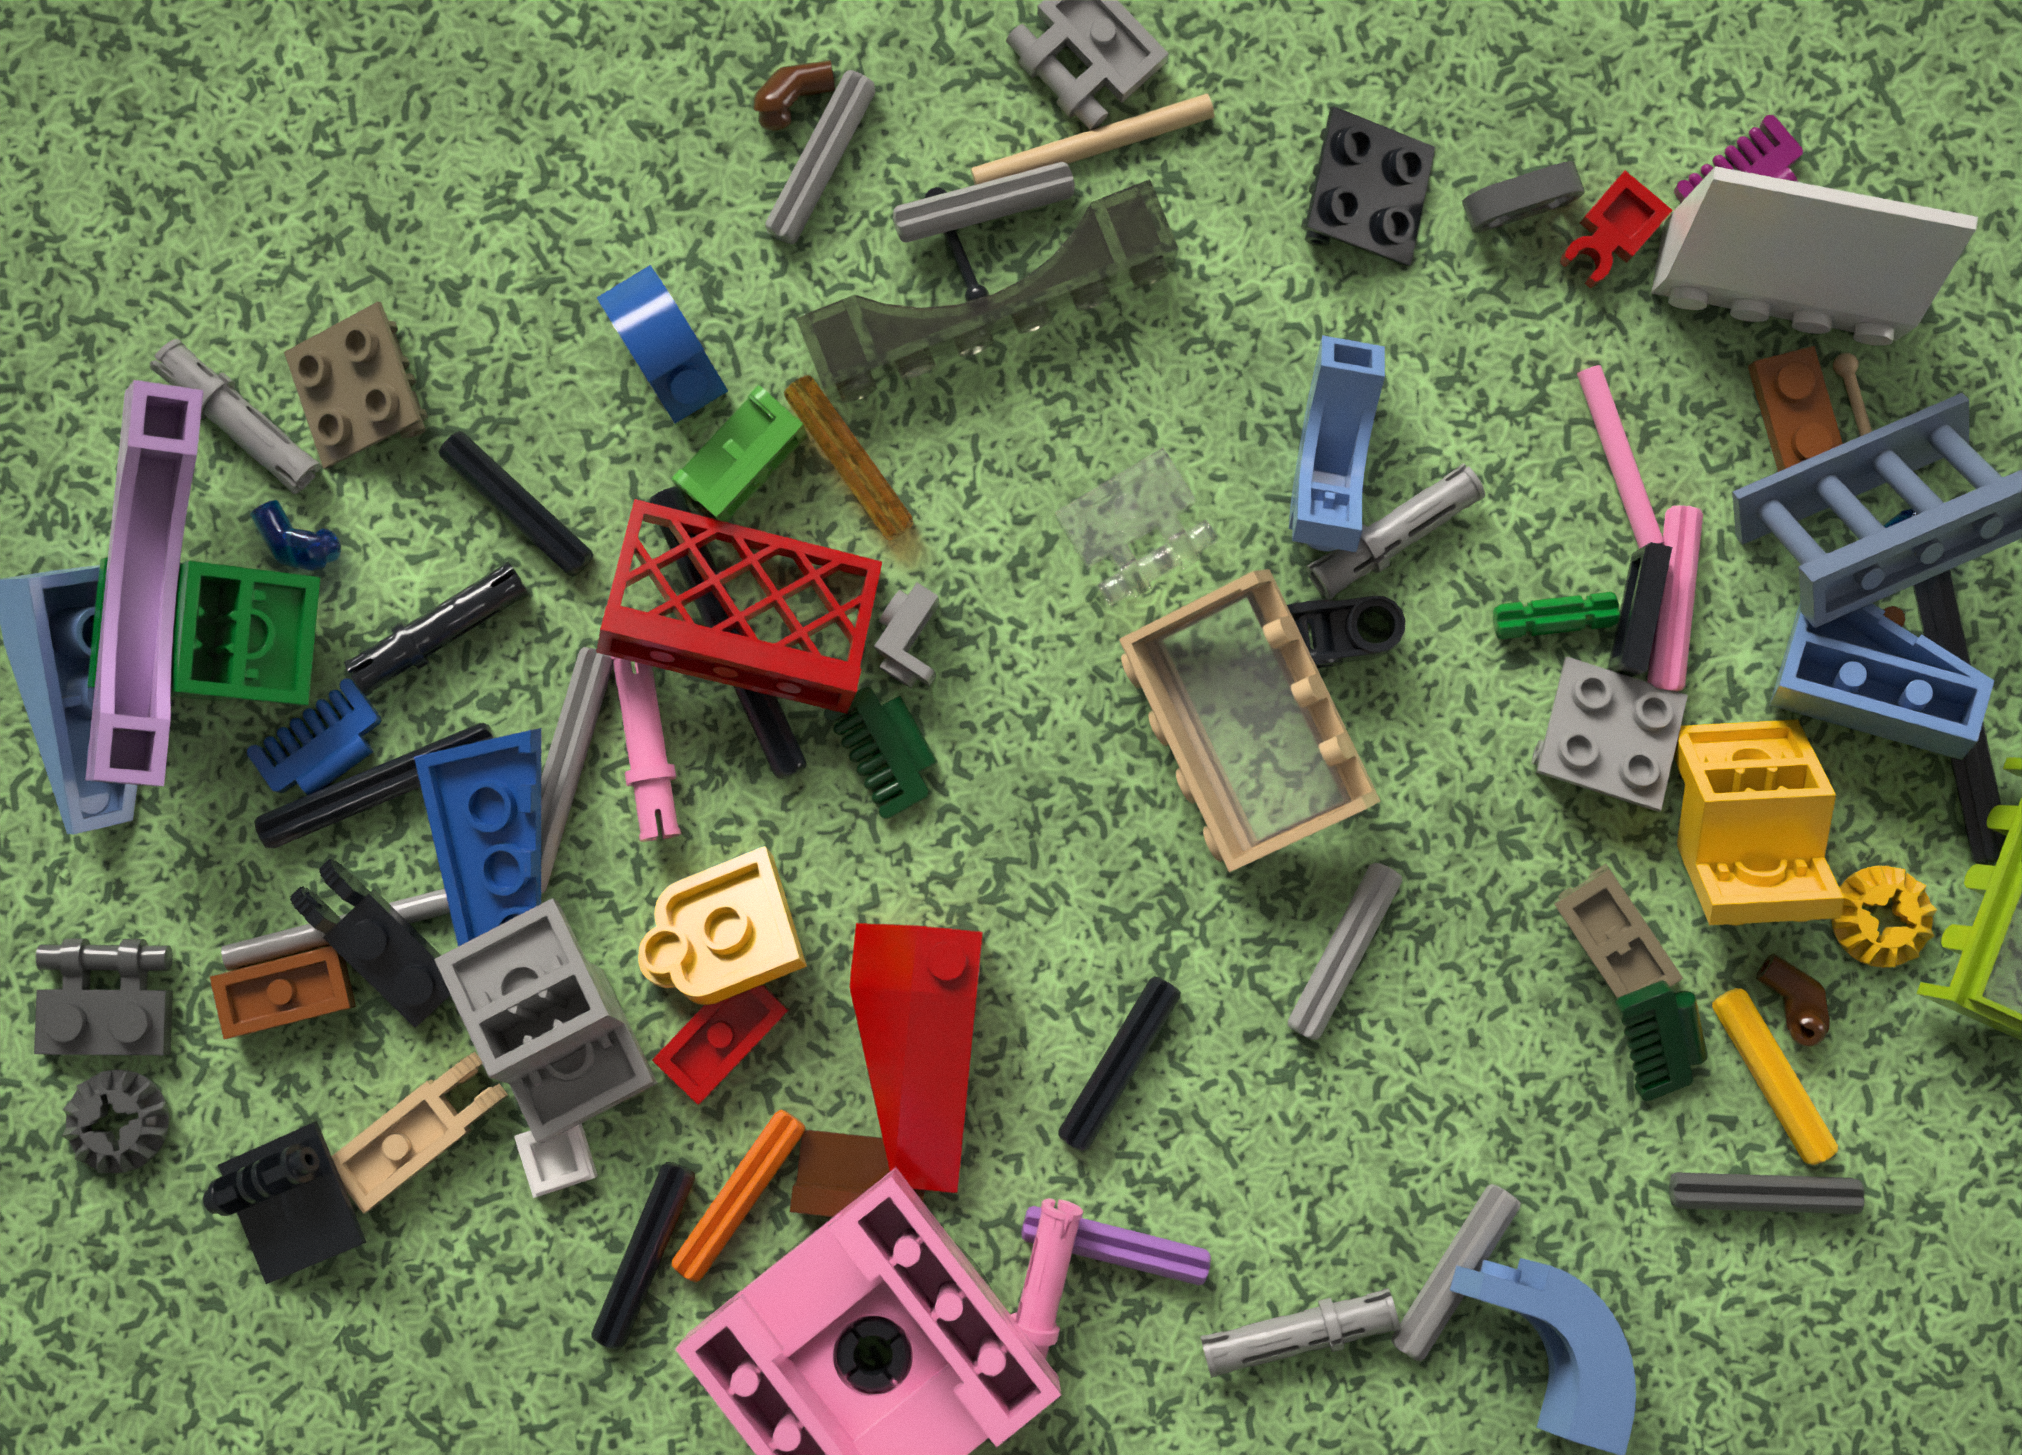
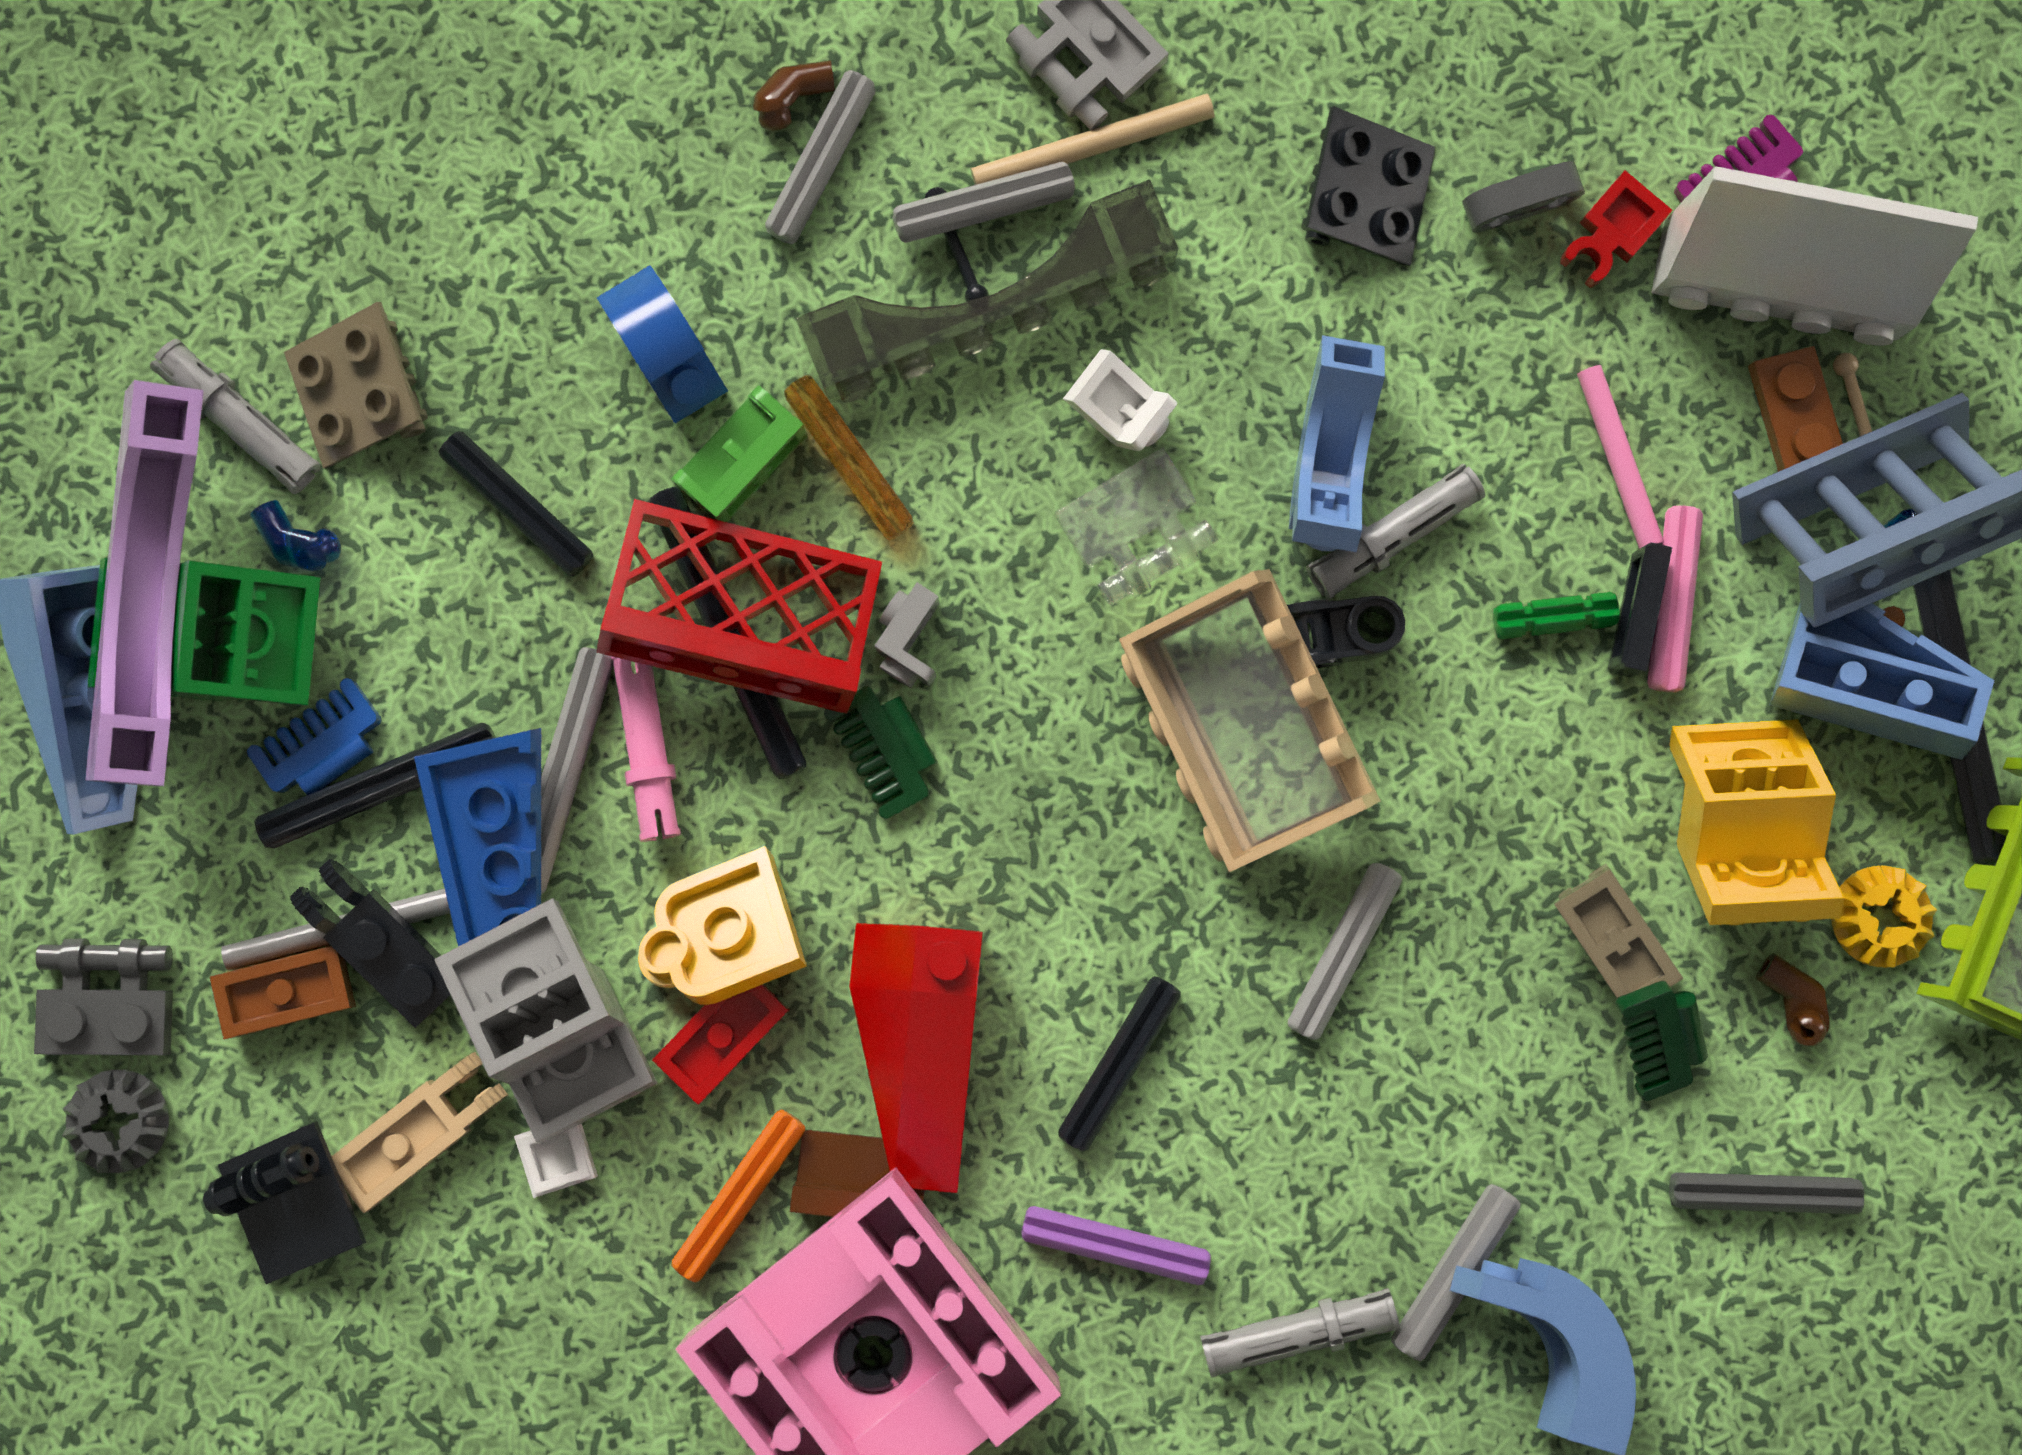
(438, 627): black pin -> none
(643, 1255): black axle -> none
(1048, 1273): bright pink pin -> none
(1120, 403): none -> white bracket
(1611, 734): light grey hinge -> none
(1775, 1076): yellow axle -> none

